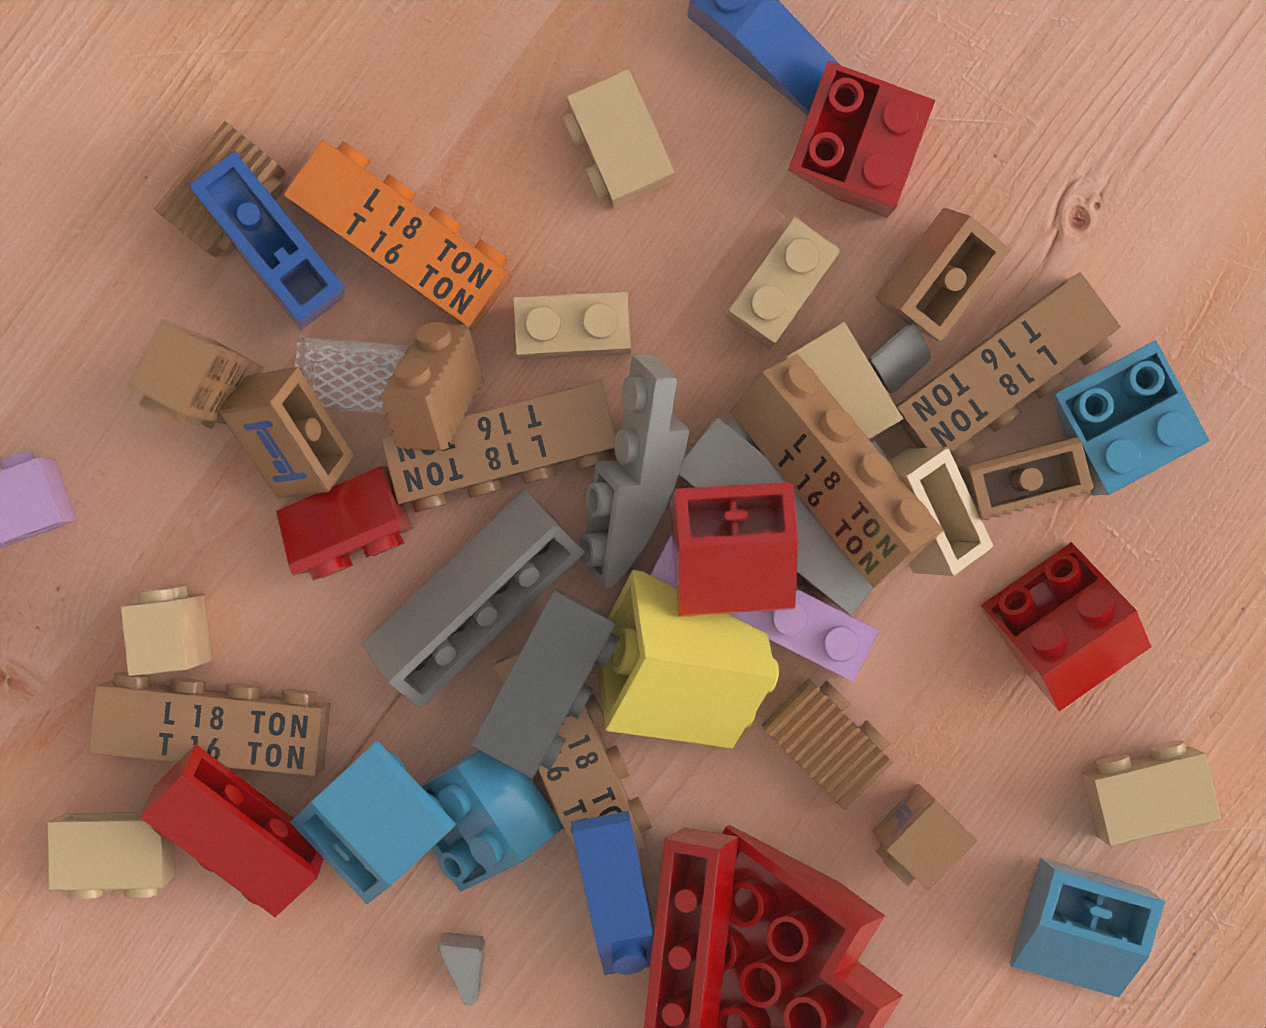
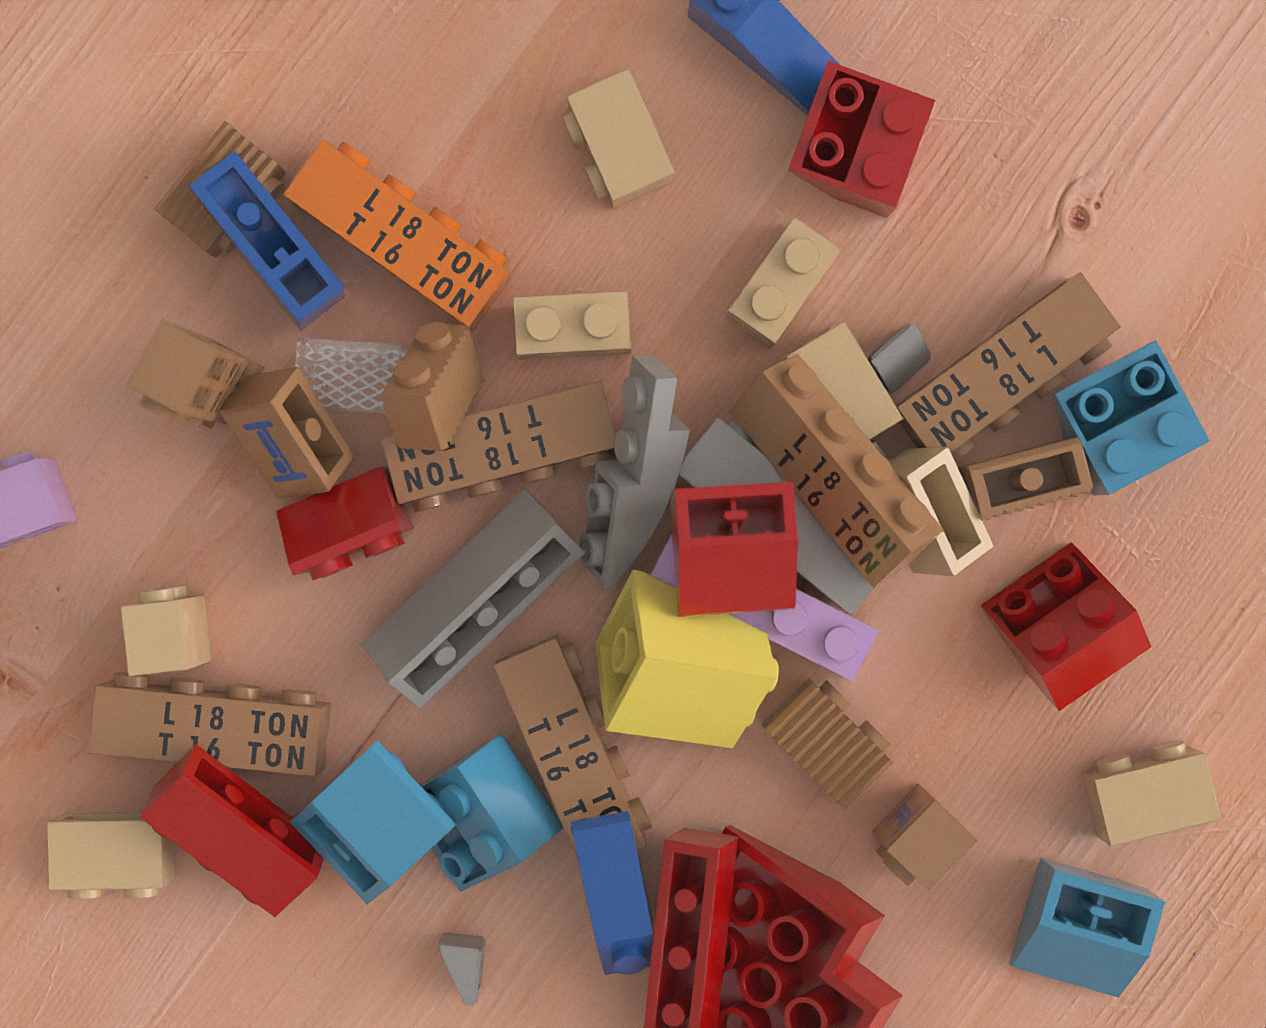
(547, 684): dark grey brick -> none
(943, 273): medium nougat brick -> none

